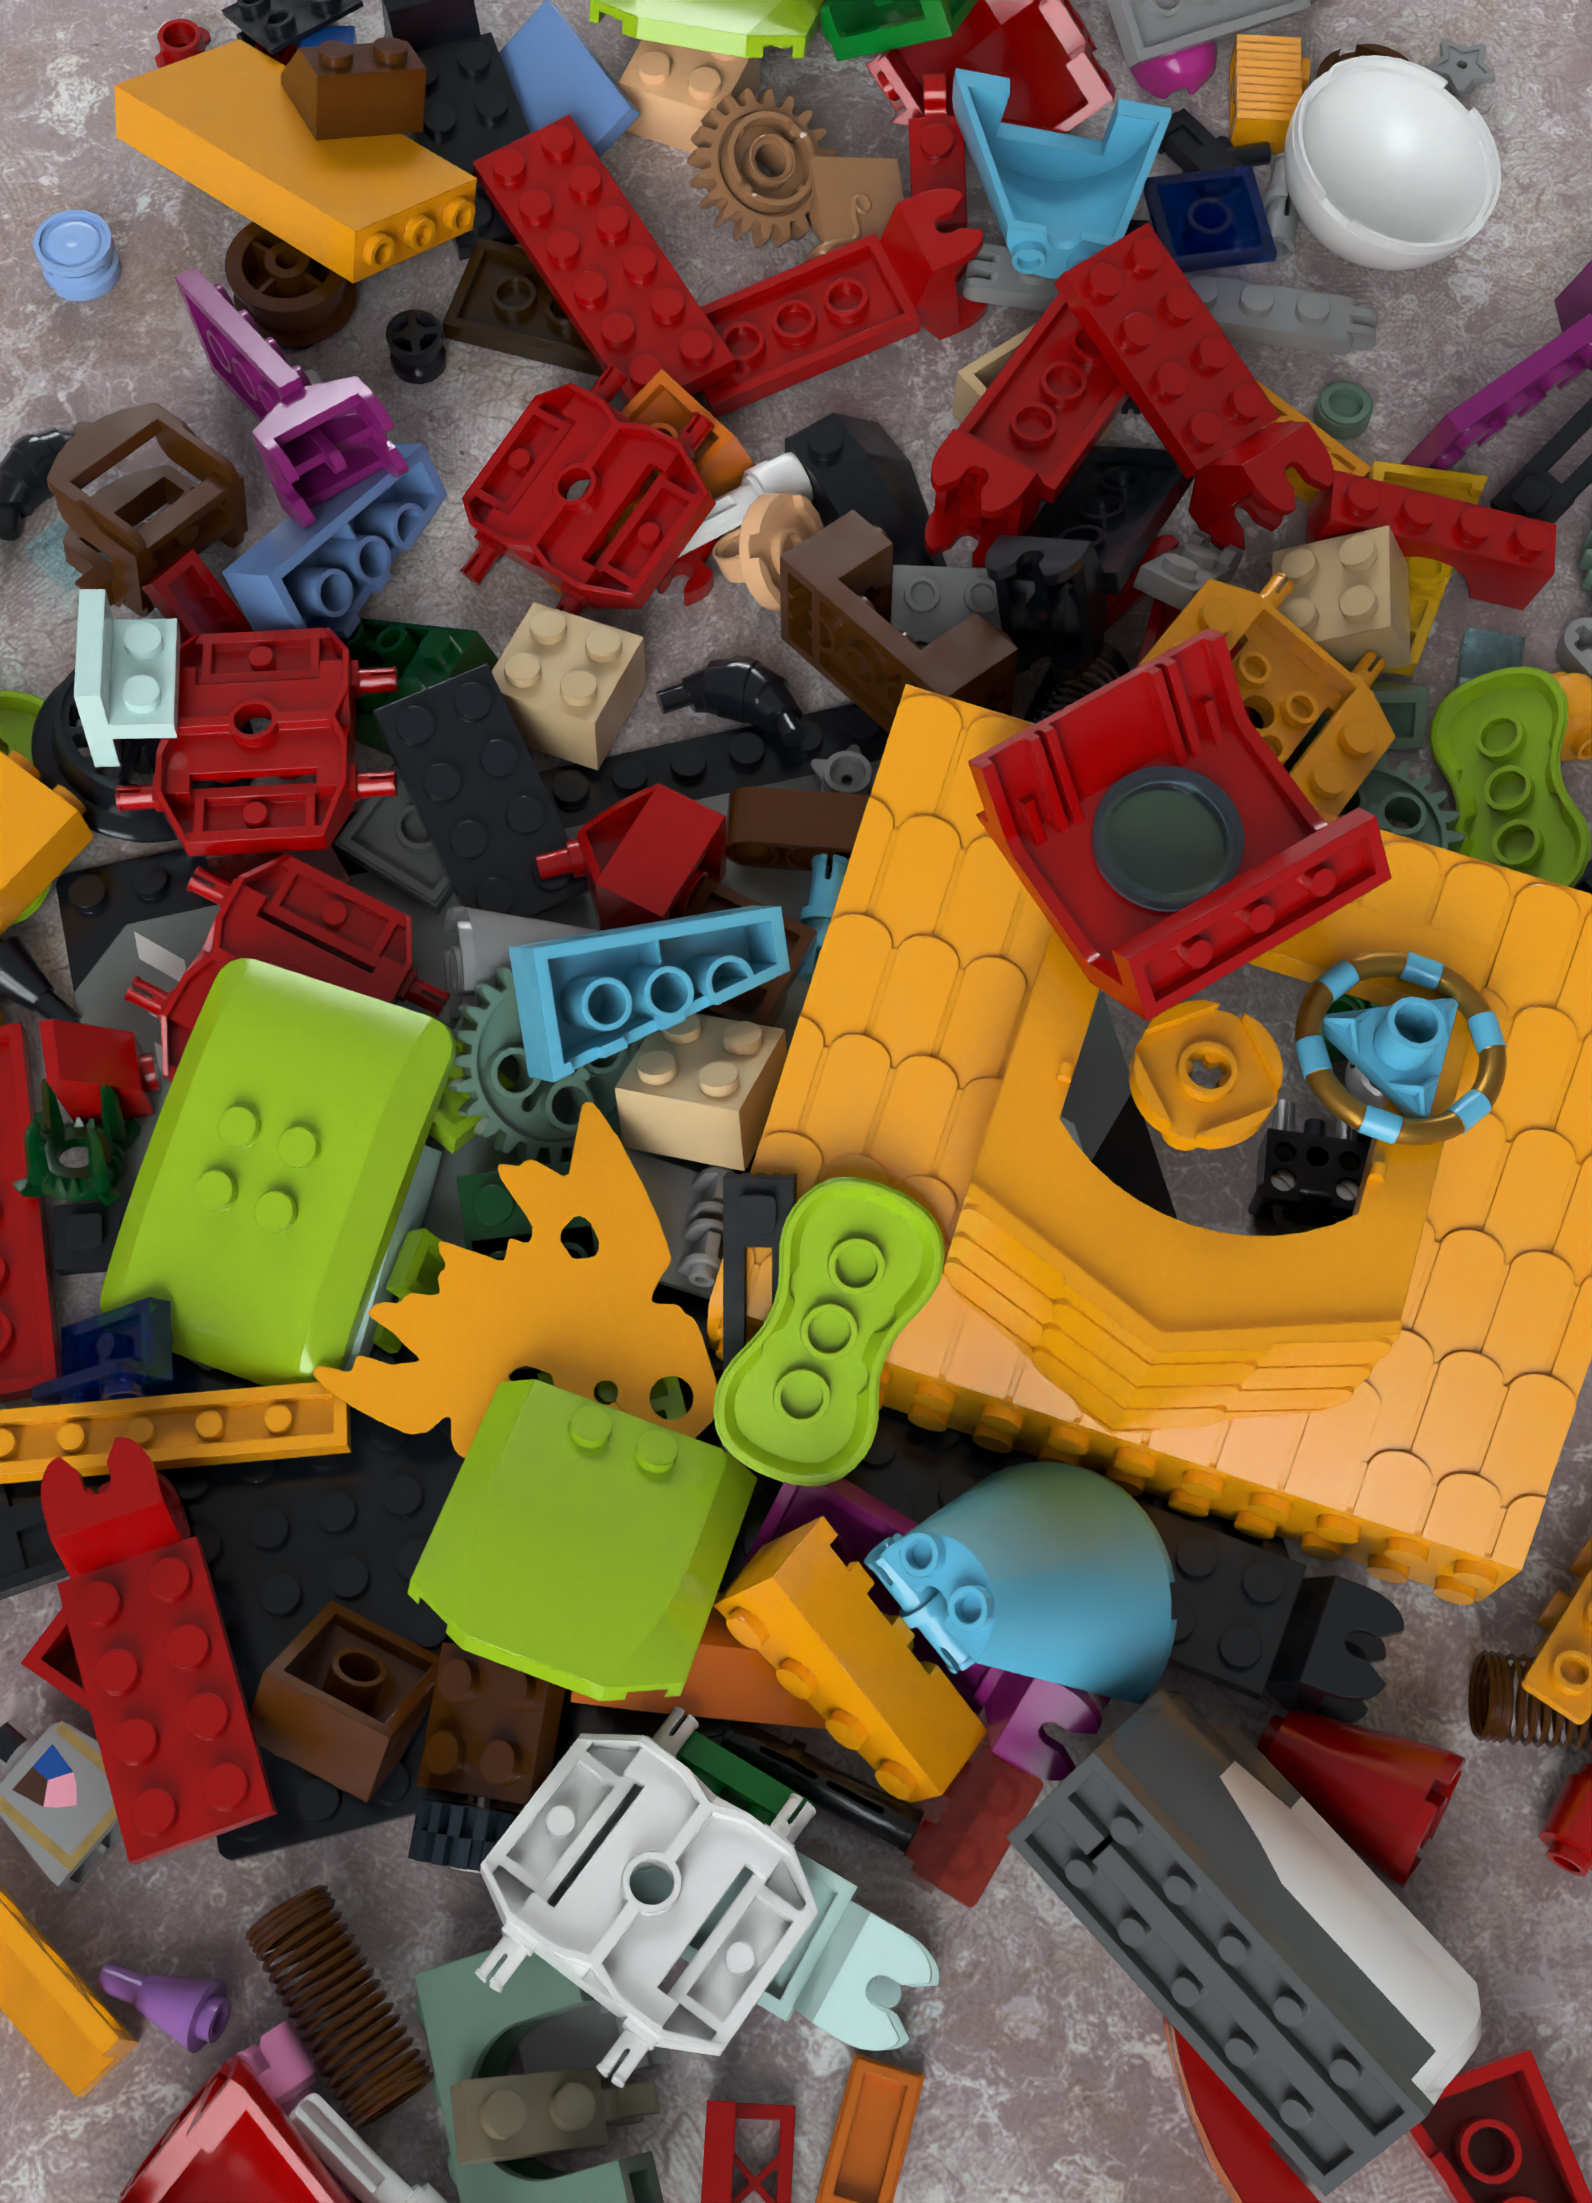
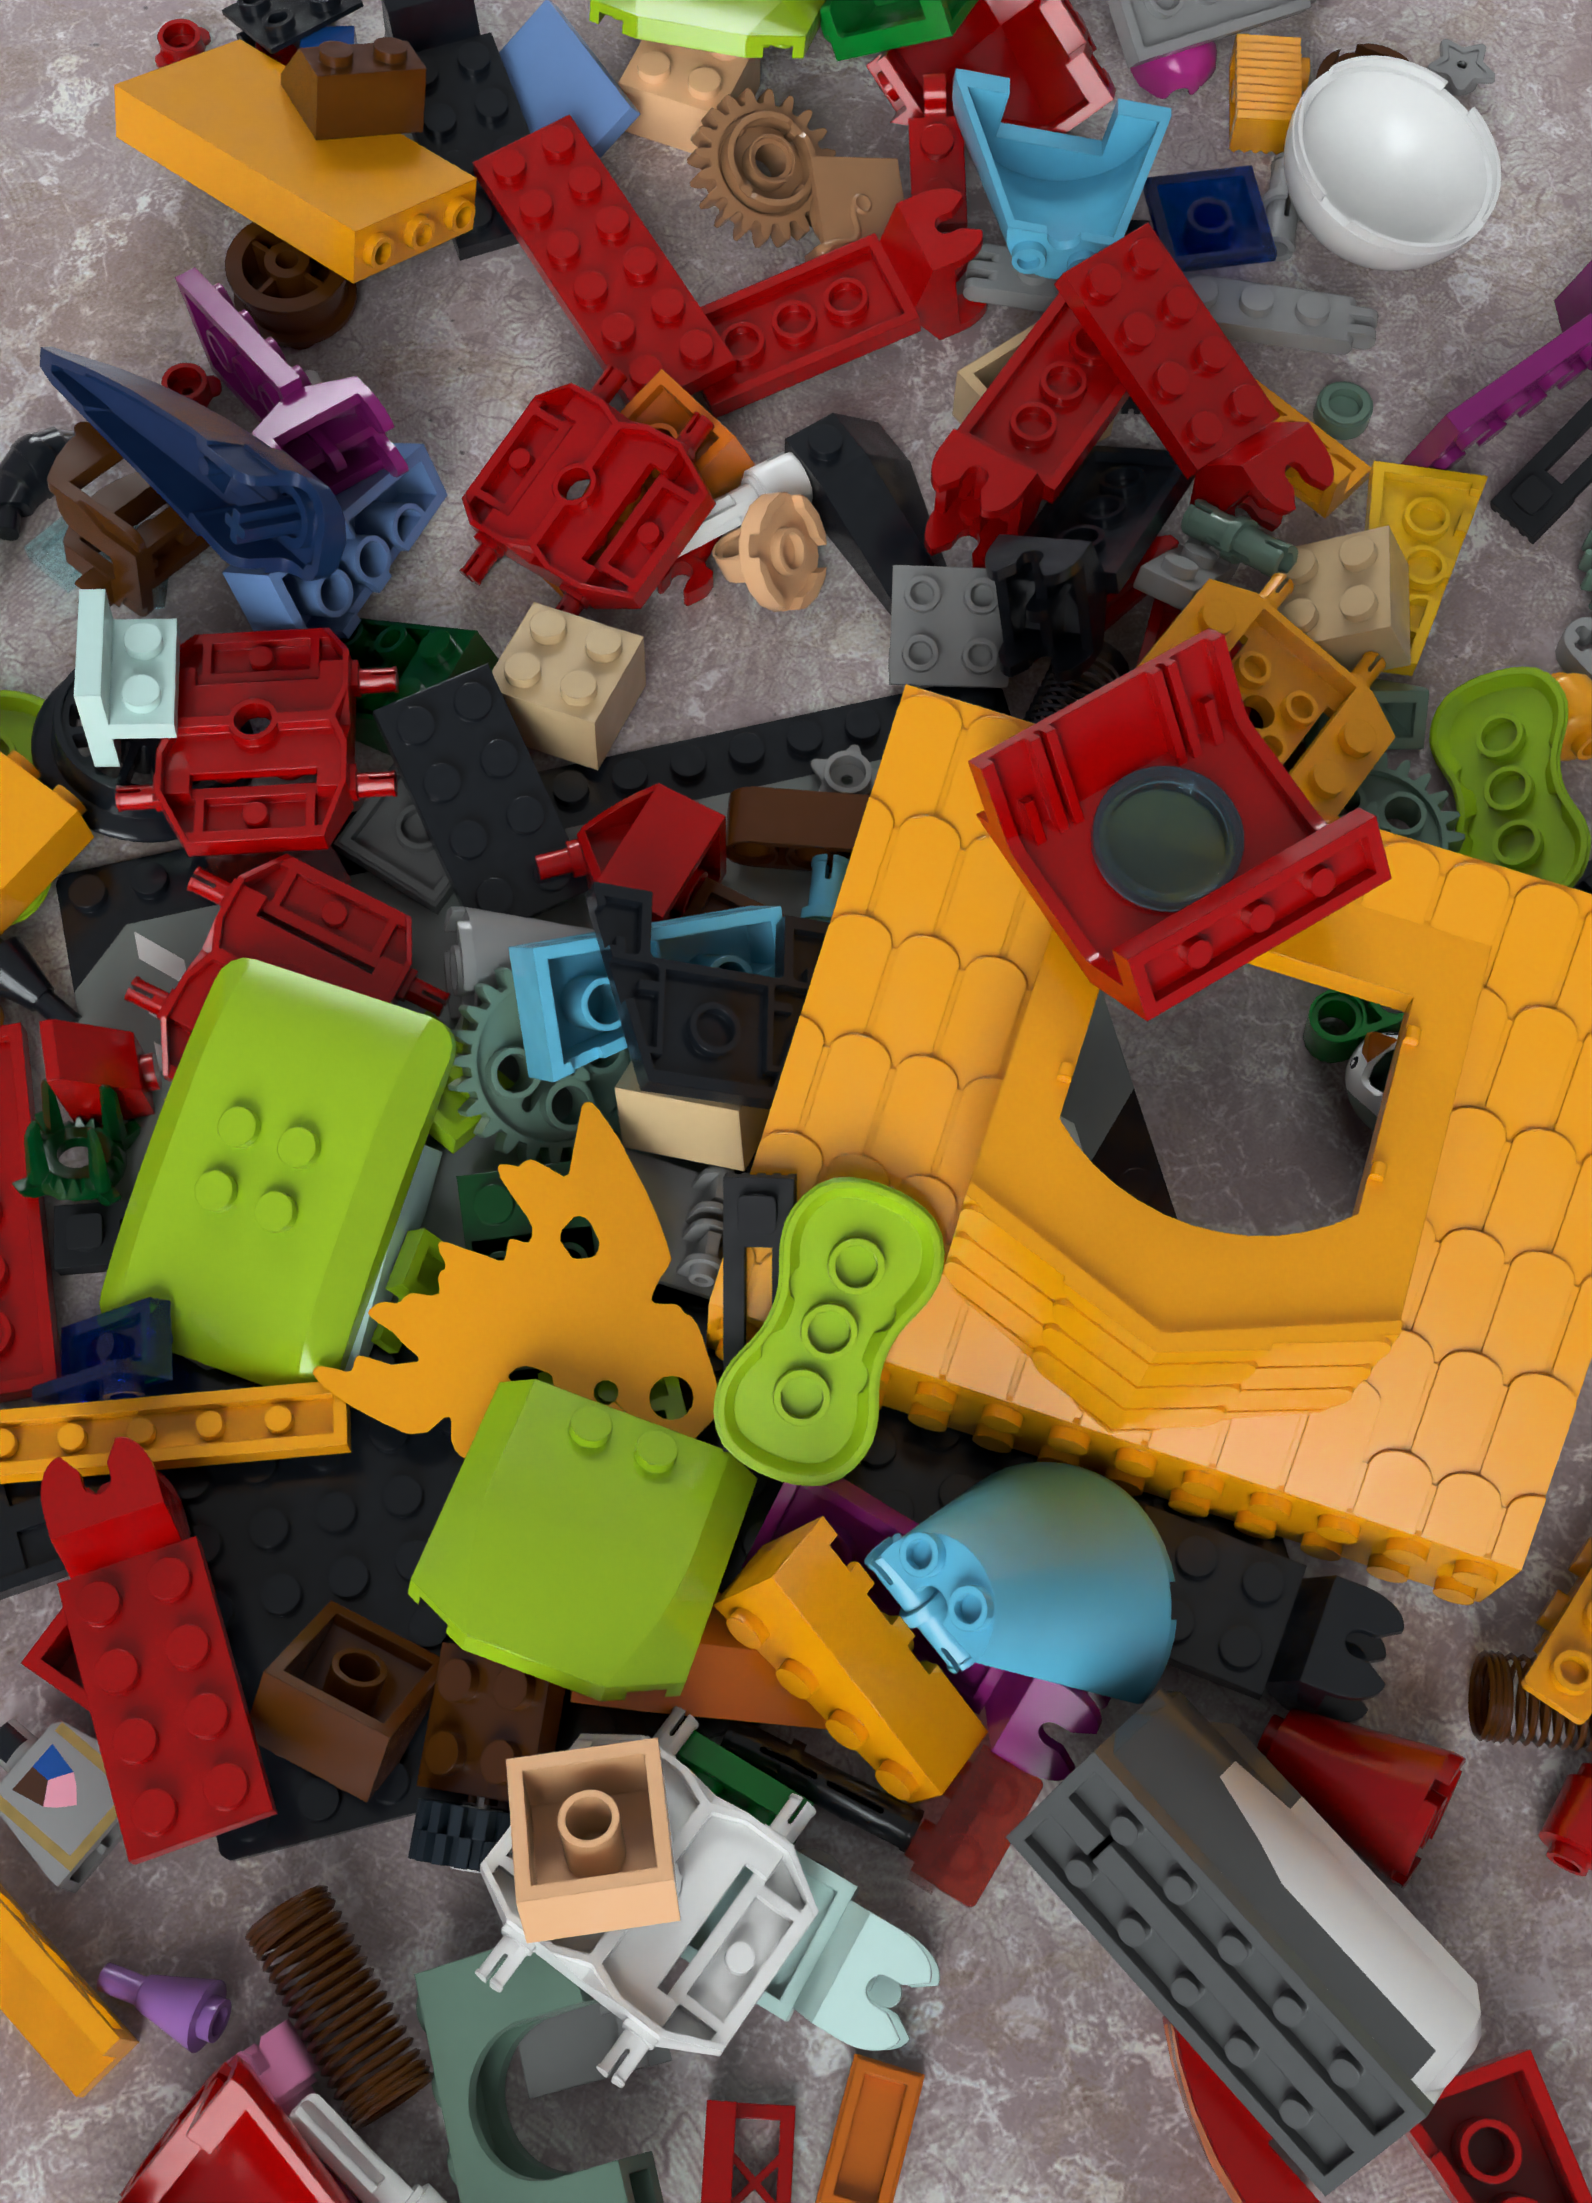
(77, 255): light blue wheel -> none
(191, 378): none -> red plate
(195, 598): red tile -> none
(220, 479): none -> dark blue piece
(405, 338): black wheel -> none
(512, 311): dark brown plate -> none
(542, 2114): dark tan plate -> none
(591, 1840): none -> light nougat brick
(699, 1025): none -> black wing
(741, 692): black piece -> none
(839, 622): reddish brown plate -> none
(1187, 1111): light orange plate -> none
(1198, 150): black piece -> none
(1238, 539): none -> sand green pin
(1307, 1174): black piece -> none
(1399, 1048): medium azure piece -> none
(1487, 652): clear light blue tile -> none
(1496, 551): red arch -> none

